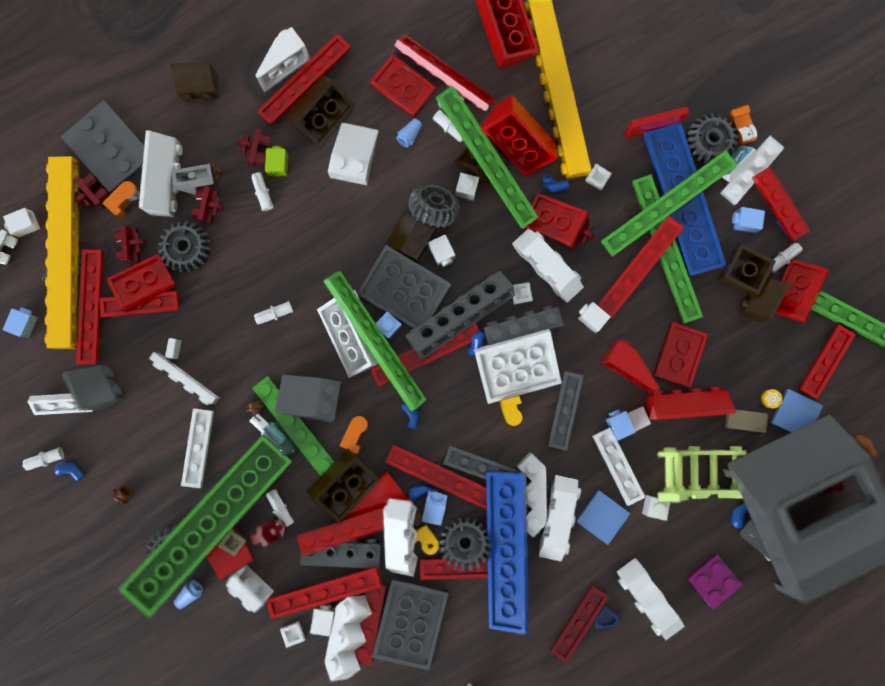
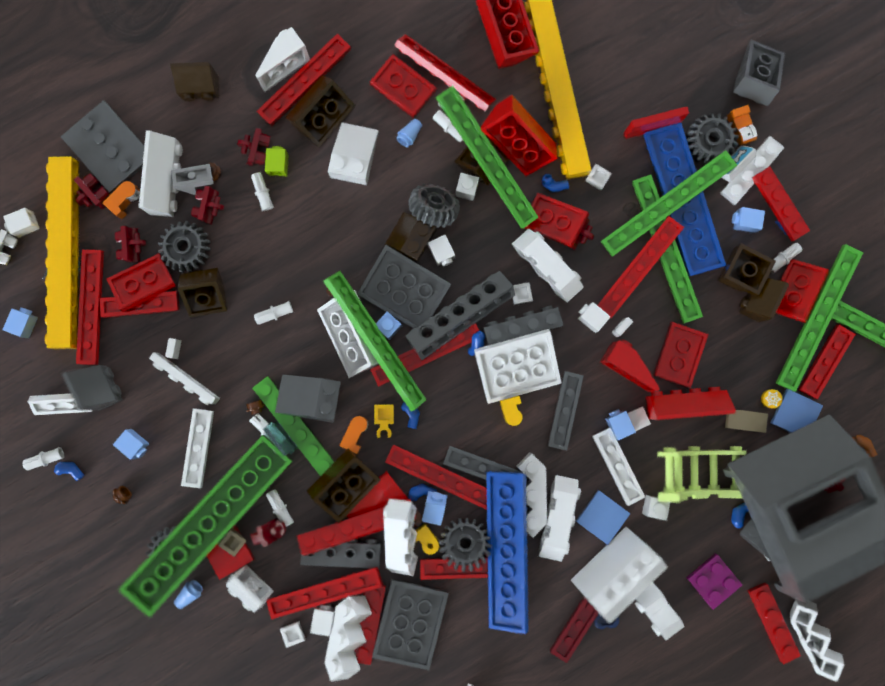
(131, 444): none -> light blue brick
(202, 292): none -> dark brown slope
(384, 415): none -> yellow plate
(618, 574): none -> white slope
(622, 326): none -> white tile
(760, 73): none -> dark grey slope
(774, 623): none -> red plate
(815, 640): none -> white brick
(819, 317): none -> bright green plate

